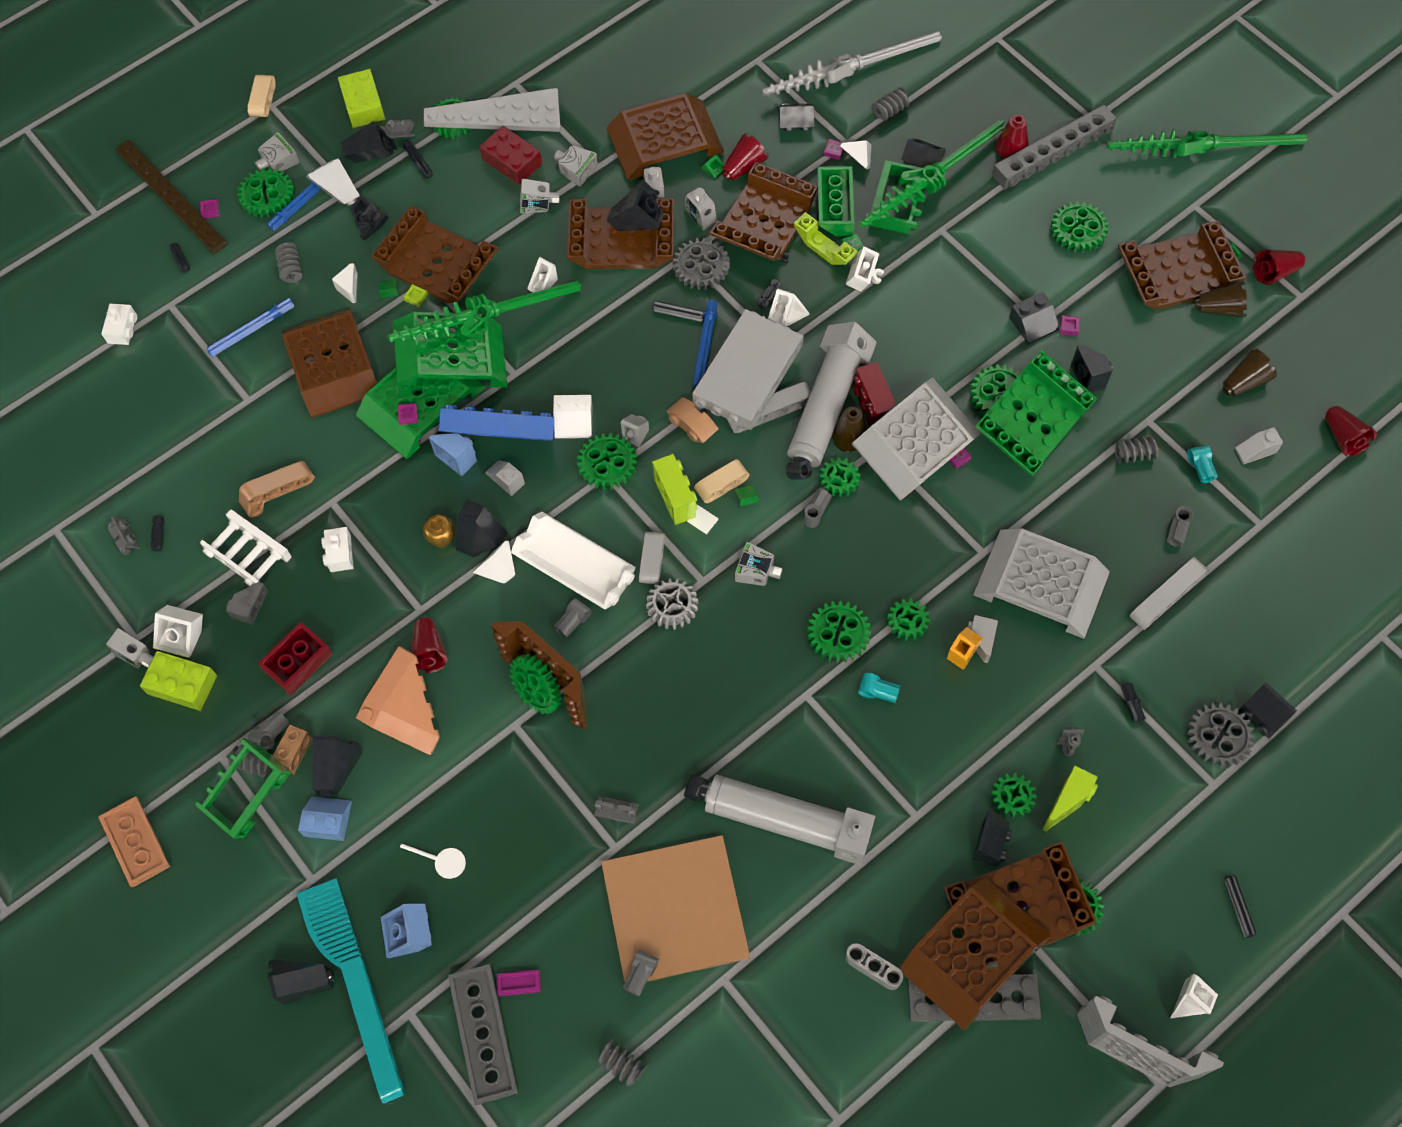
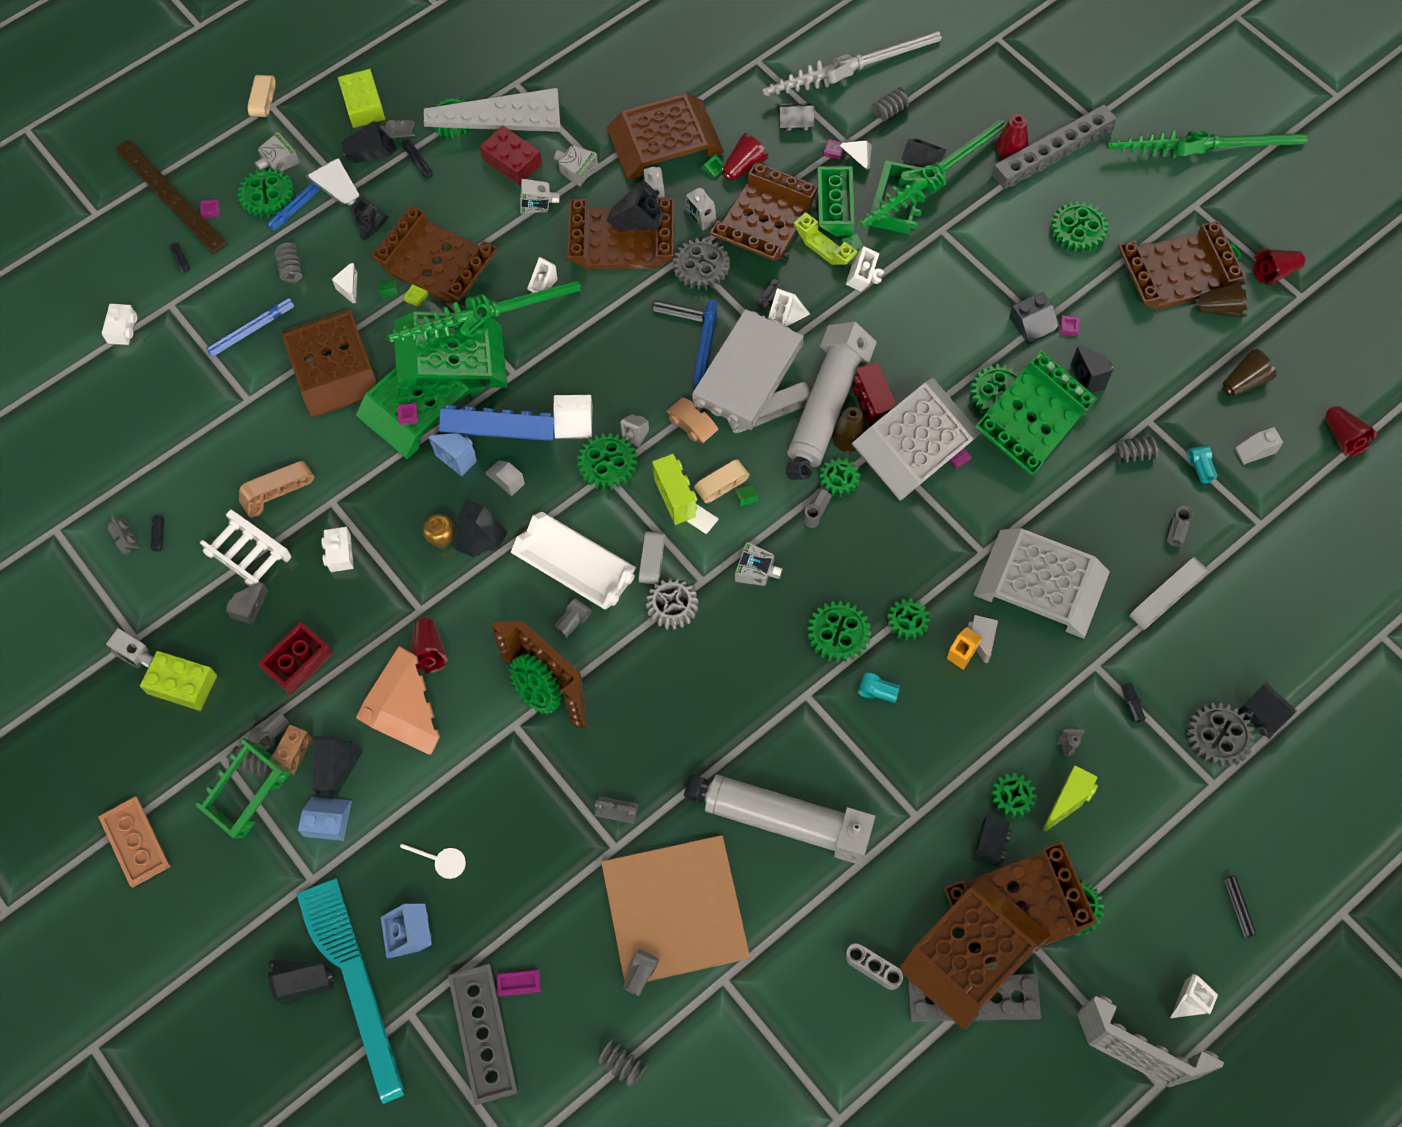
(177, 630): white slope -> none
(498, 564): white slope -> none

